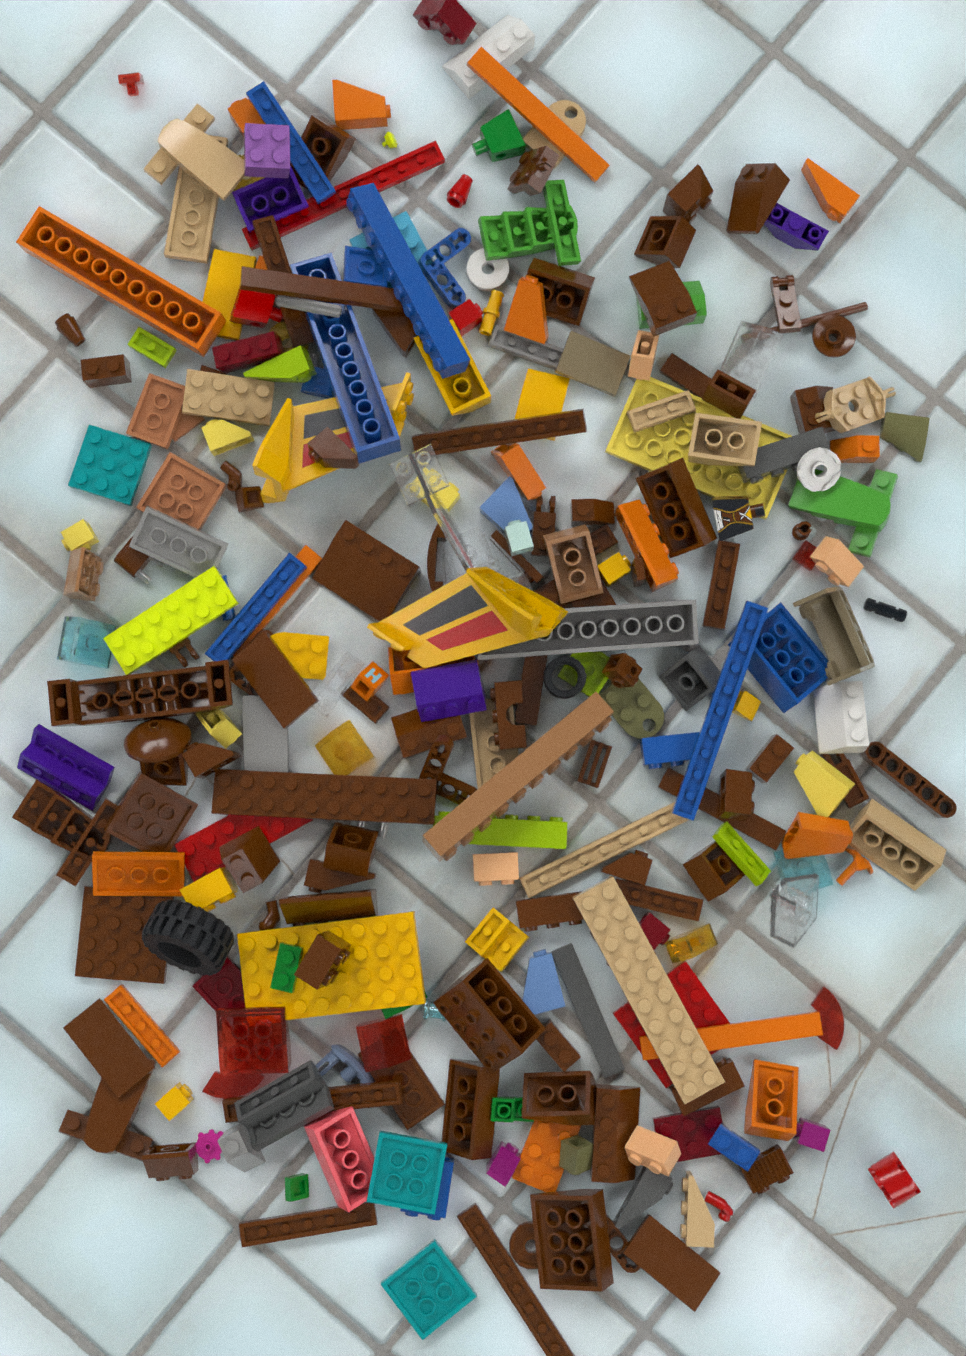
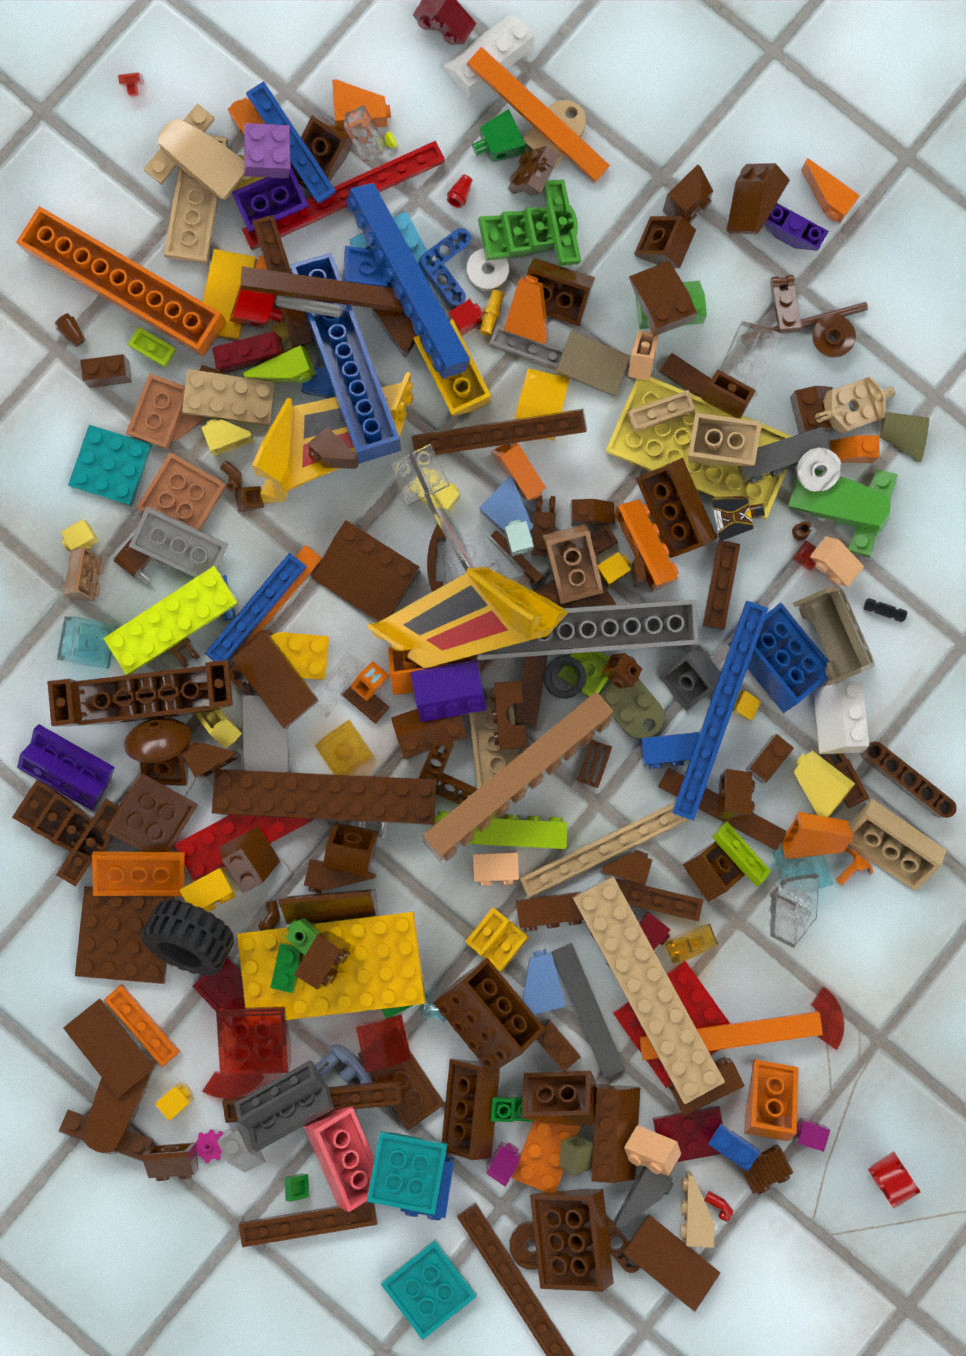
(301, 934): none -> bright green brick
(364, 133): none -> clear brick

